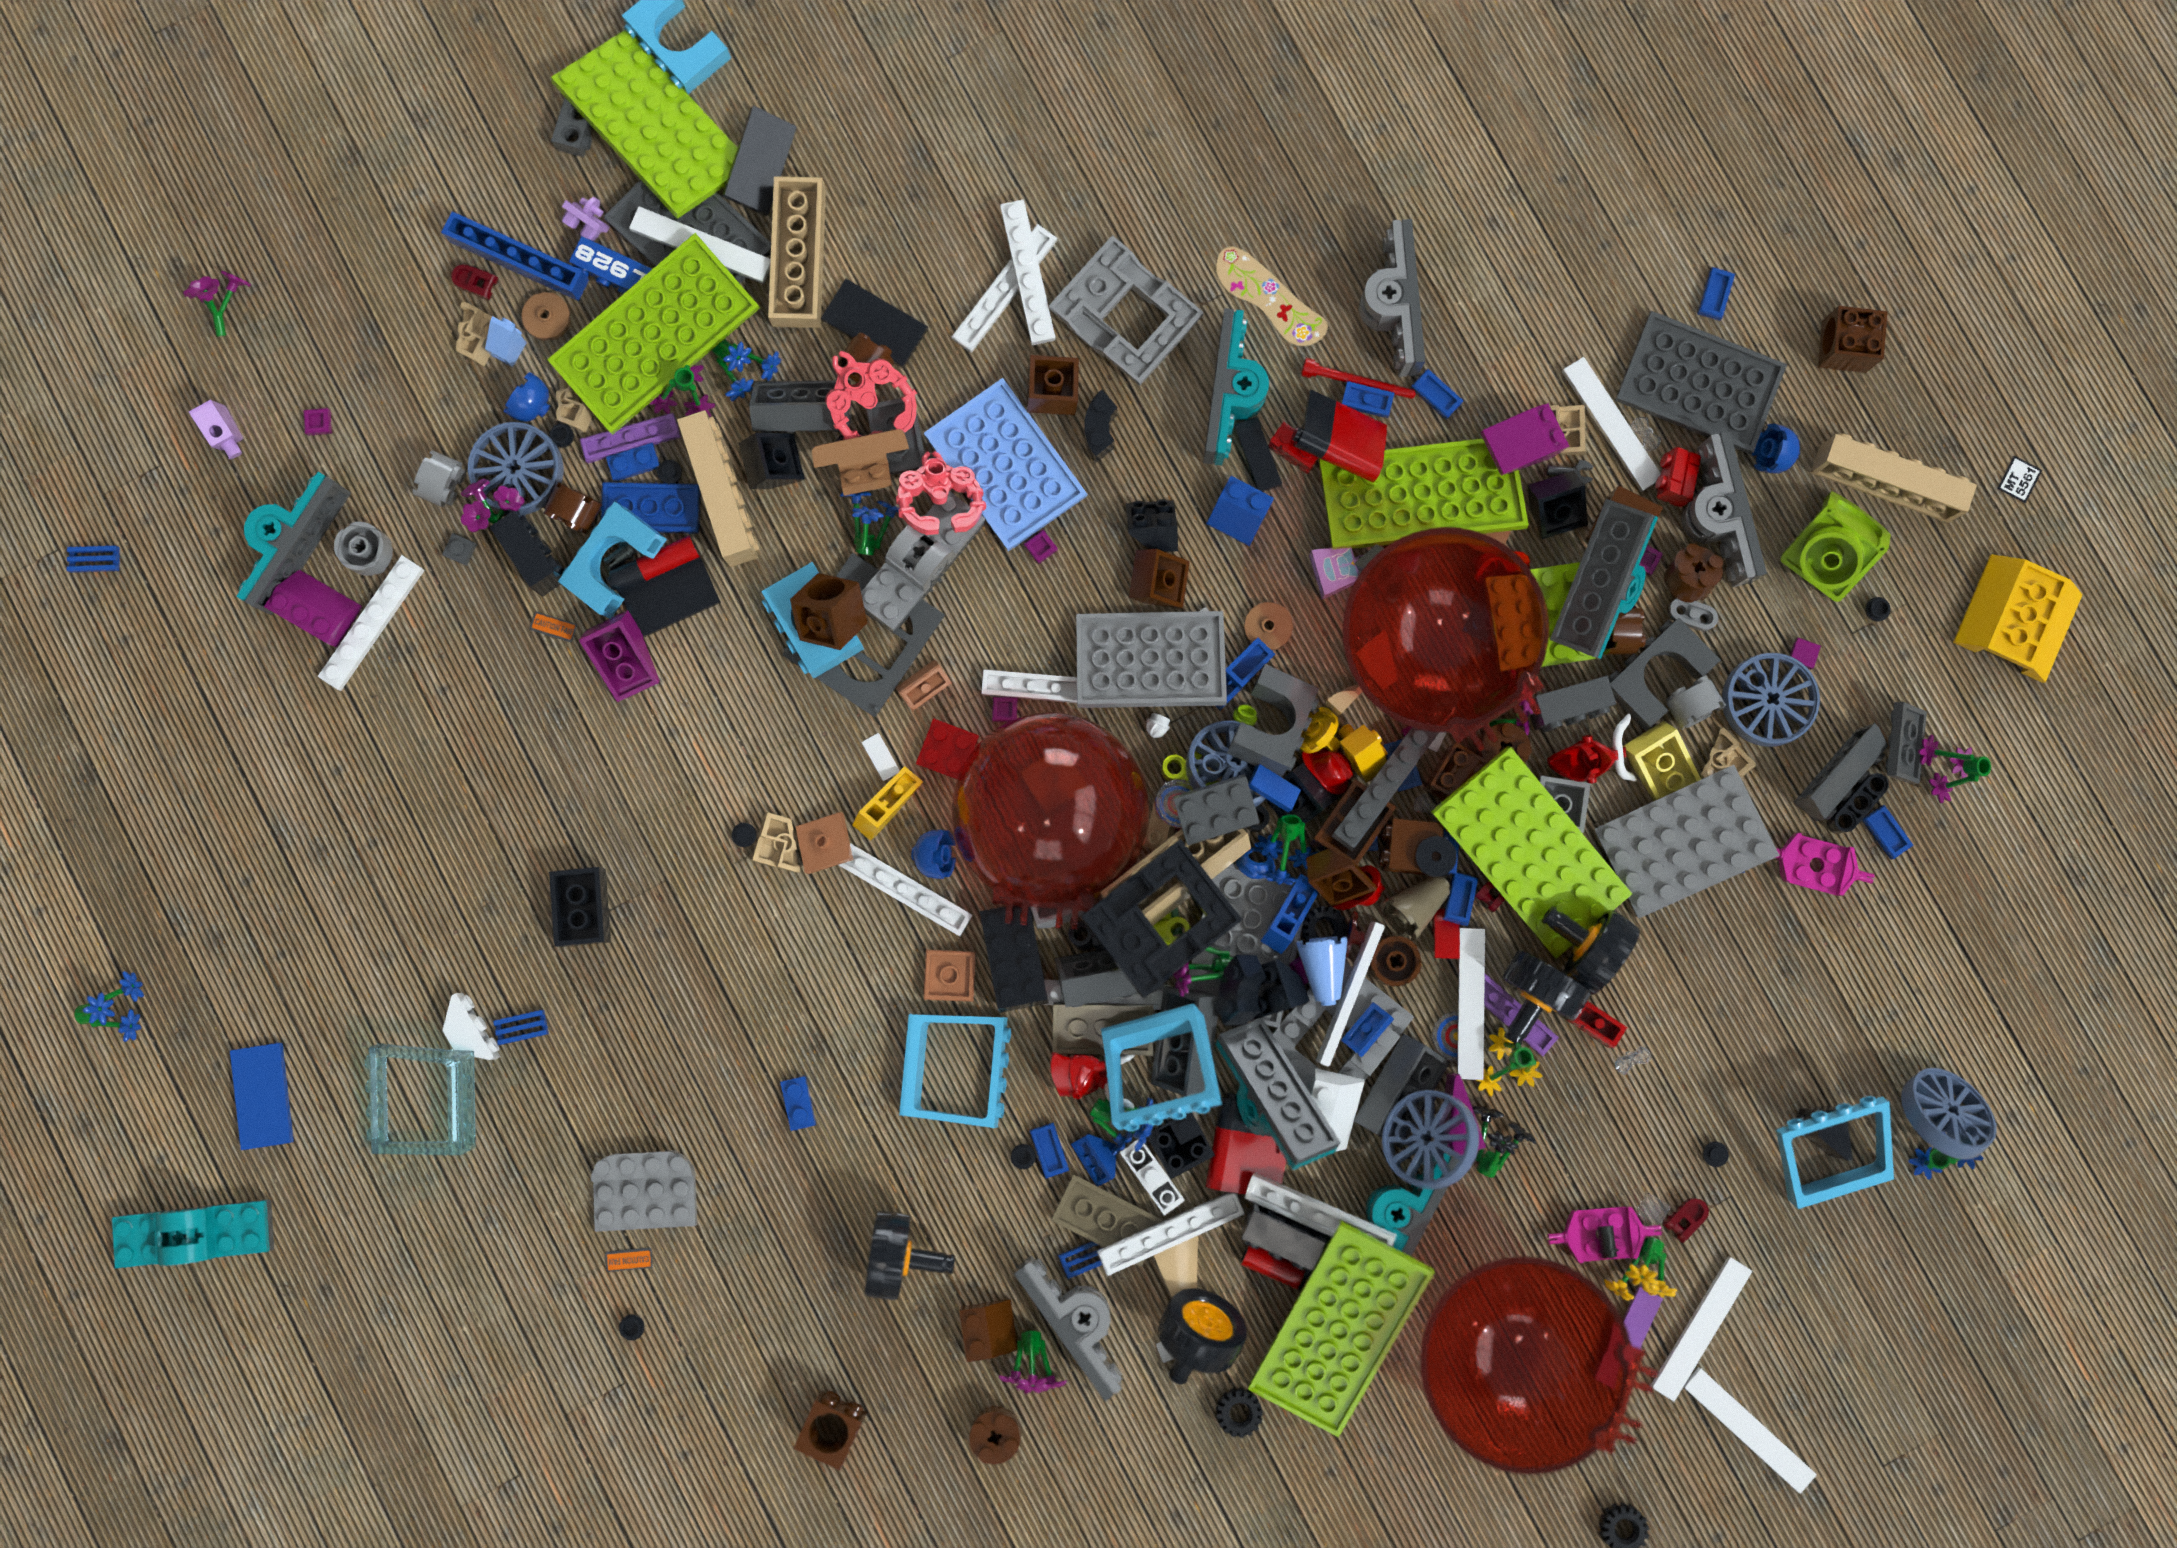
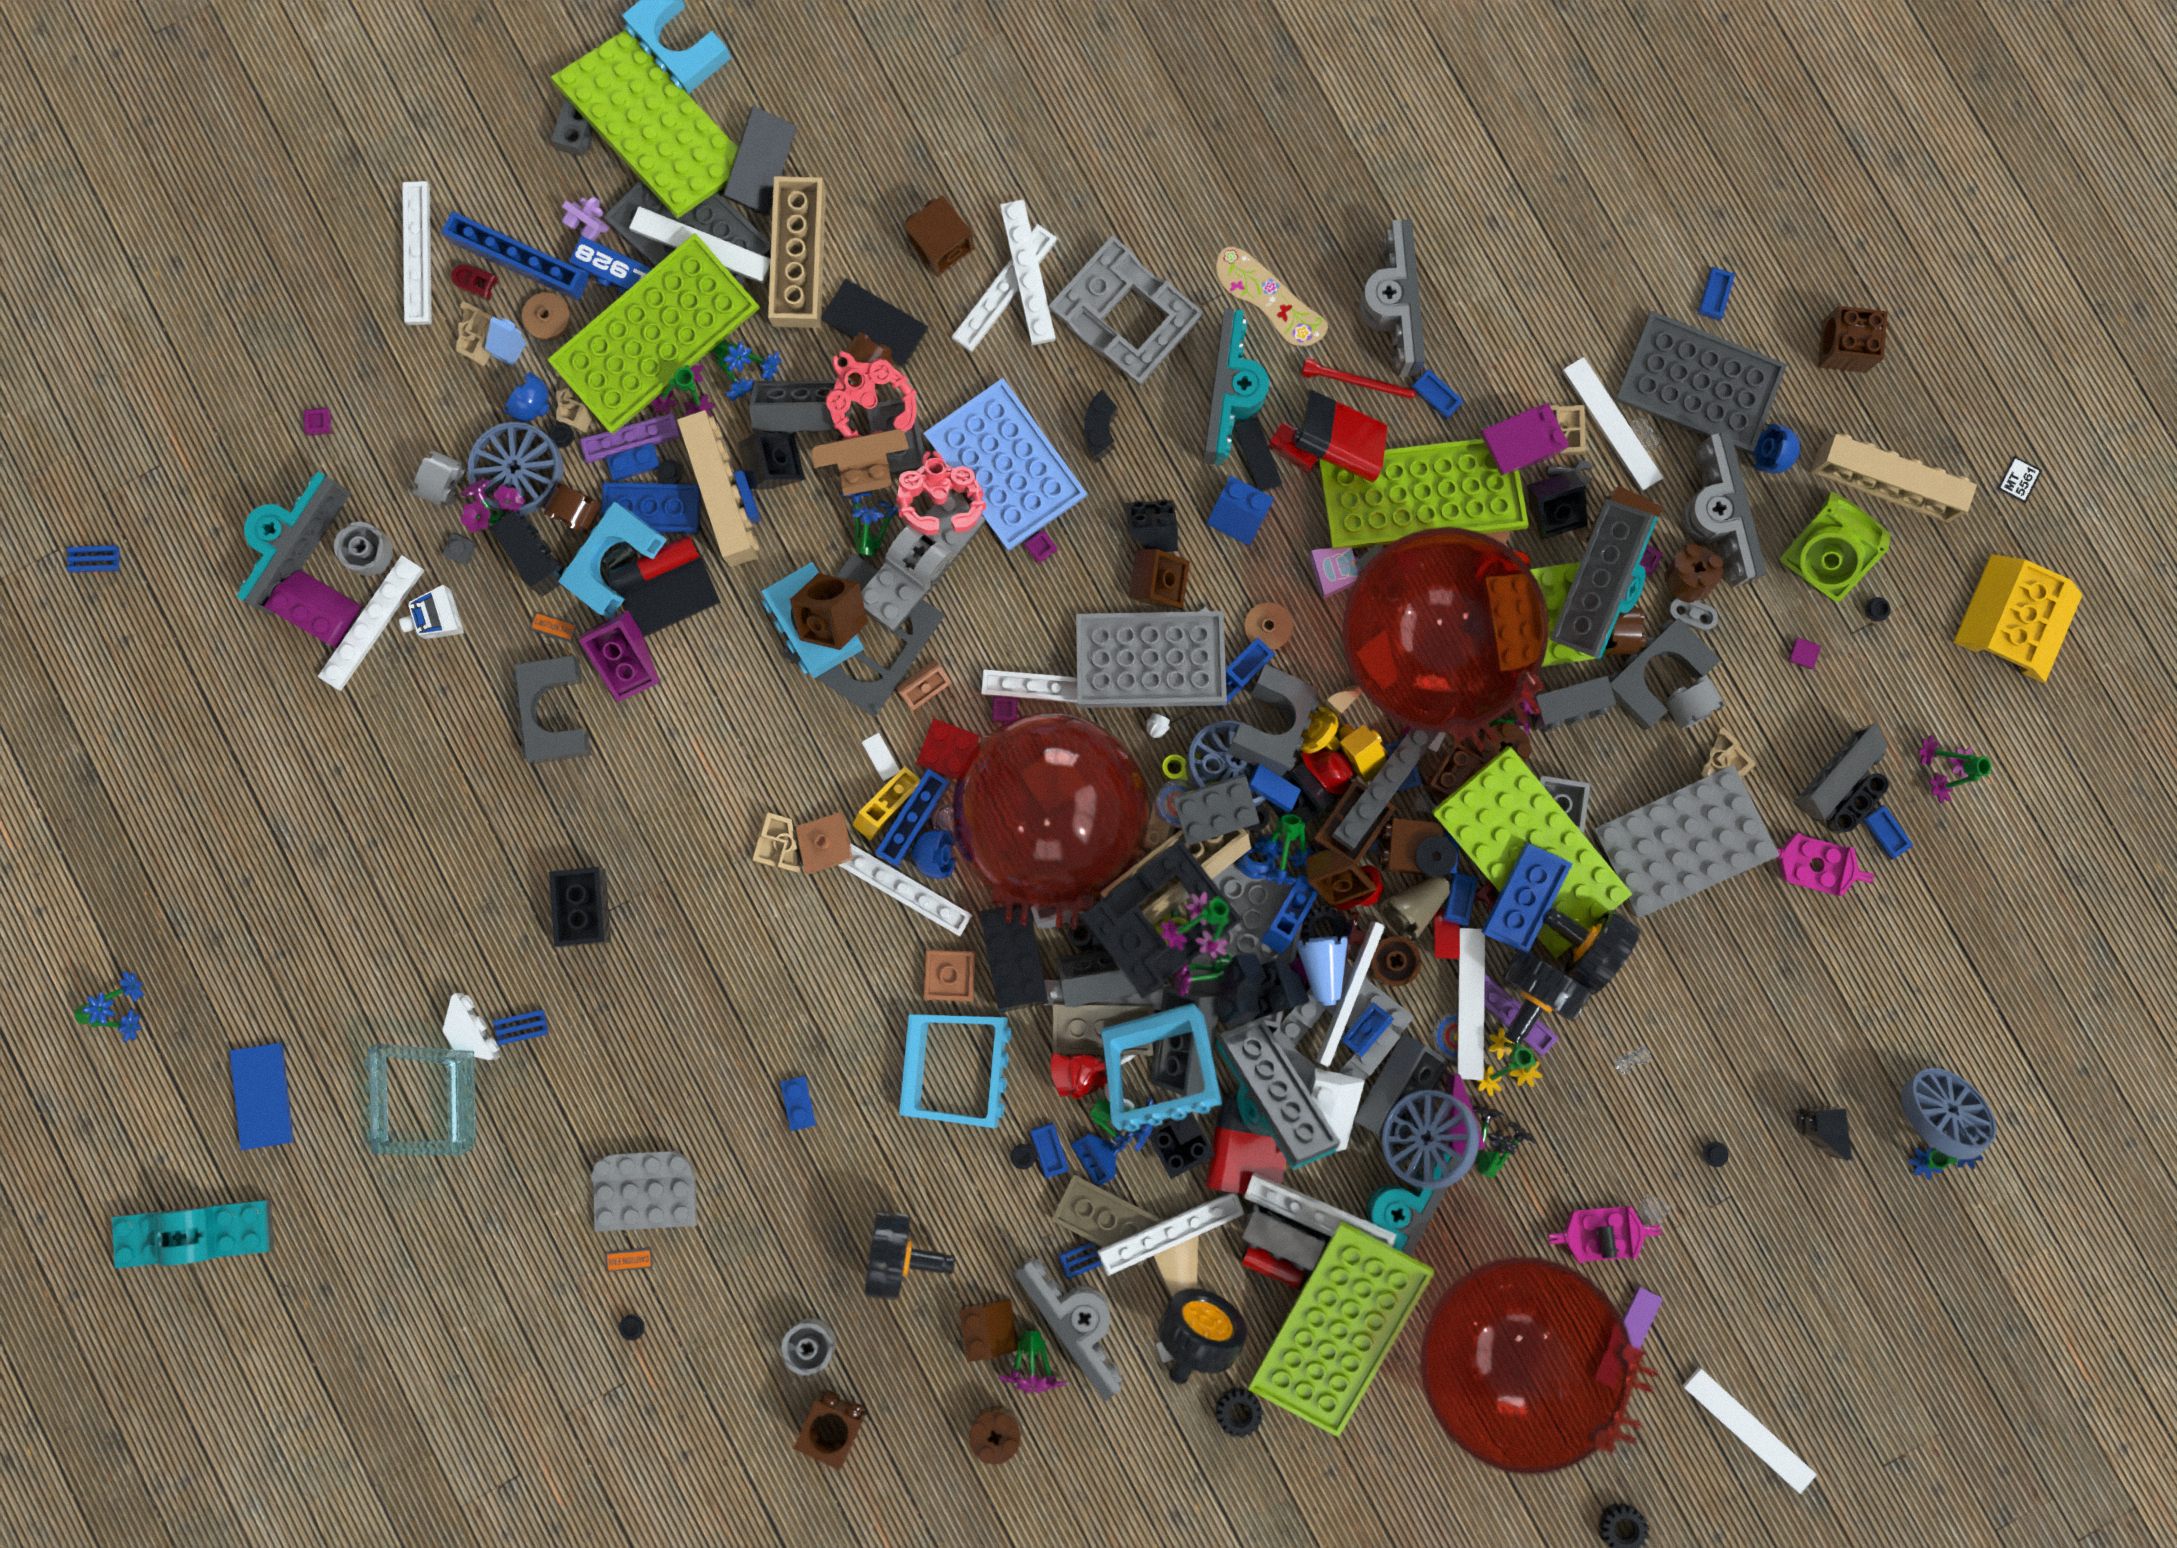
(206, 288): magenta plant -> none
(218, 427): lavender torso -> none
(417, 253): none -> white plate
(433, 615): none -> white torso
(532, 682): none -> dark grey arch
(744, 834): black plate -> none
(747, 497): none -> blue tile
(795, 1341): none -> light grey brick
(913, 818): none -> blue brick
(939, 235): none -> reddish brown brick
(943, 818): none -> clear hat
(1052, 385): reddish brown brick -> none
(1152, 1177): white slope -> none
(1210, 912): none -> plant
(1245, 714): lime plate -> none
(1368, 399): blue plate -> none
(1526, 897): none -> blue plate
(1591, 759): red helmet -> none
(1599, 1025): red brick -> none
(1651, 1253): plant -> none
(1661, 760): light yellow slope -> none
(1678, 476): red brick -> none
(1694, 1212): dark red plate -> none
(1701, 1328): white tile -> none
(1777, 705): sand blue piece -> none
(1847, 1182): medium azure windscreen -> none
(1905, 741): dark grey plate -> none

